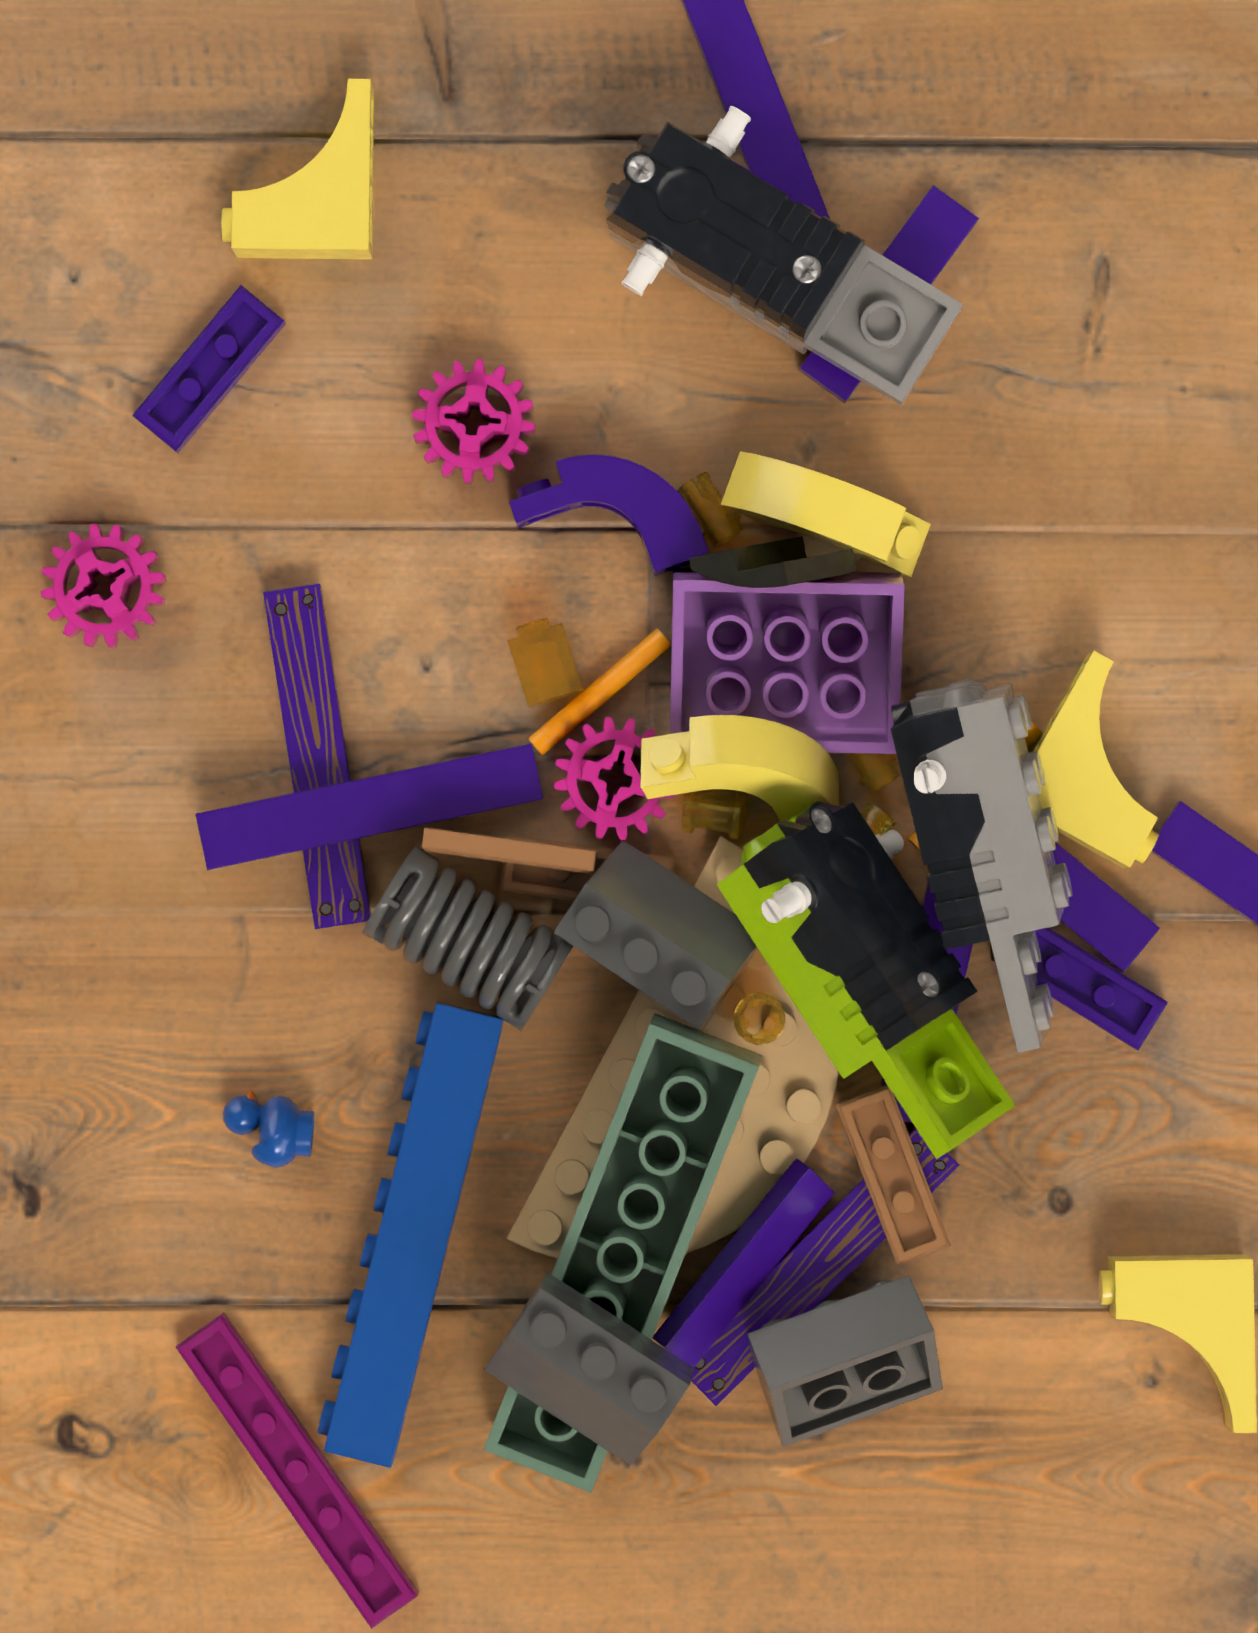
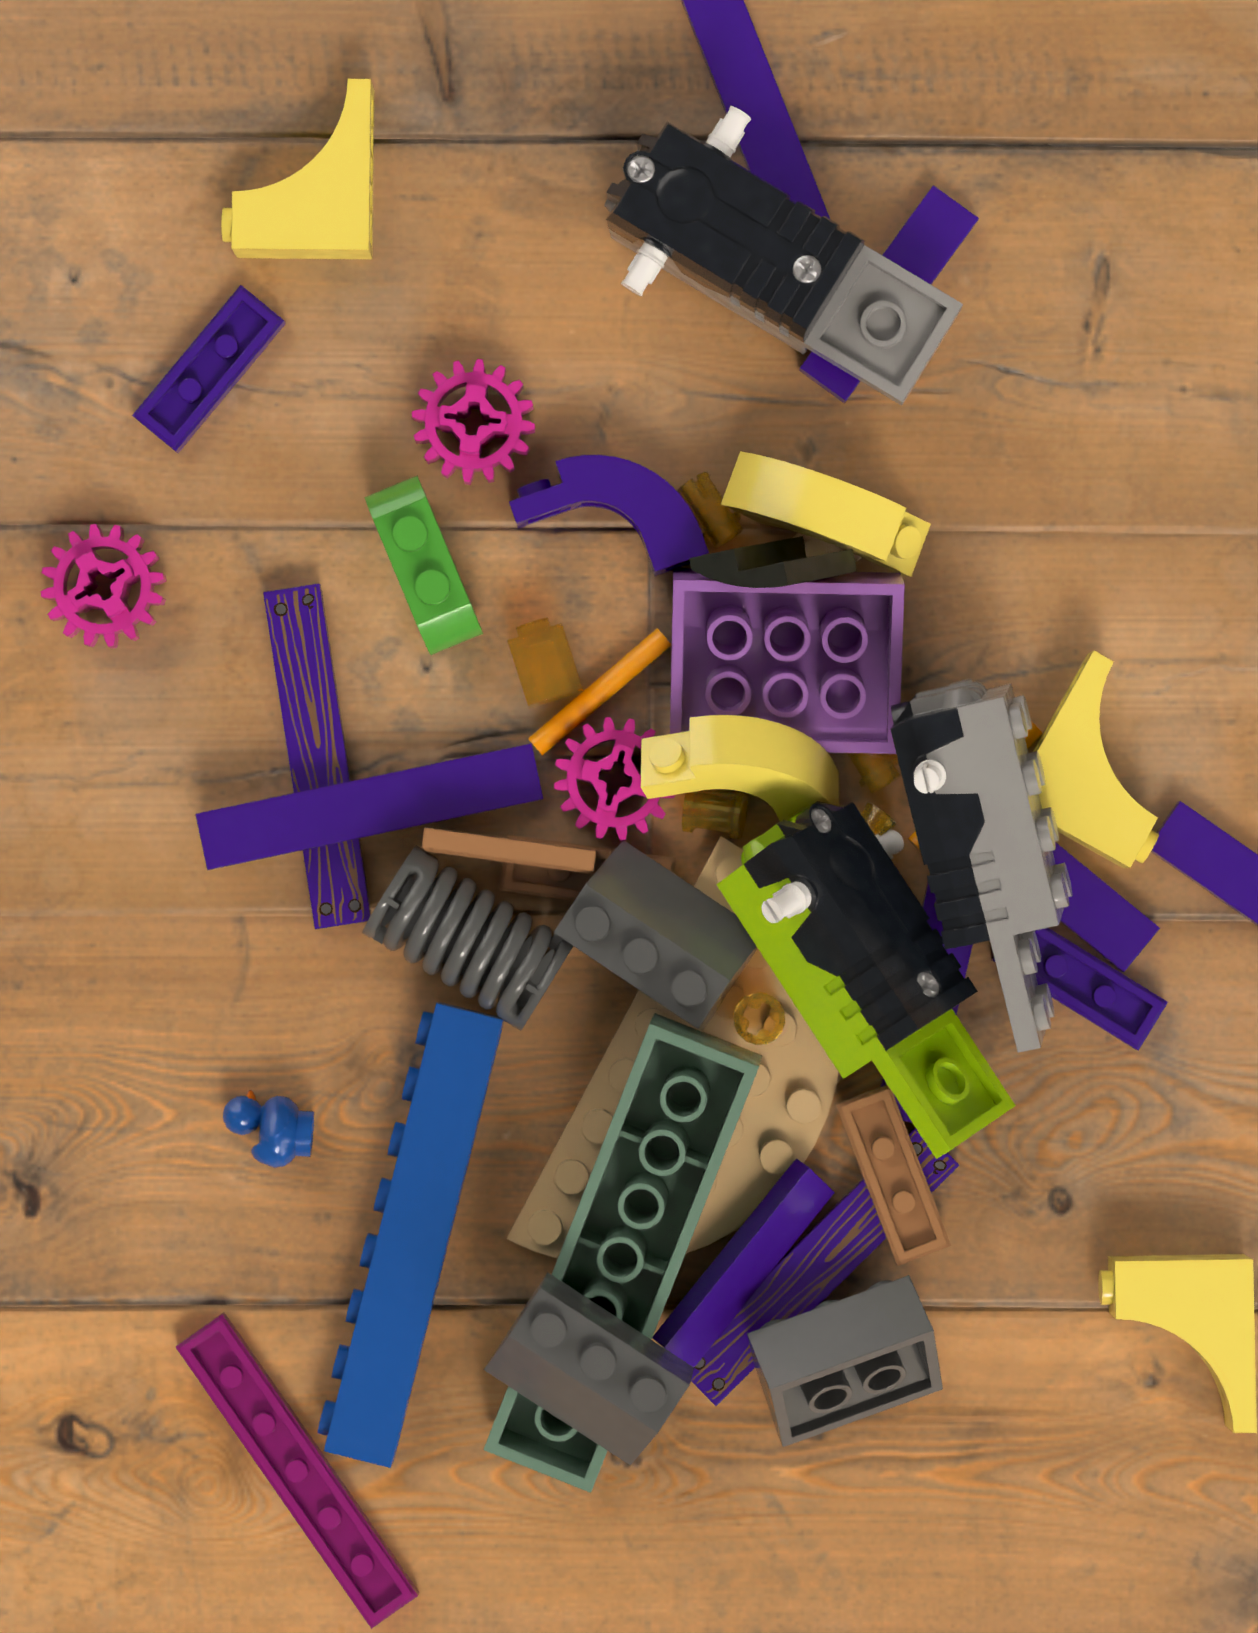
(423, 565): none -> bright green brick

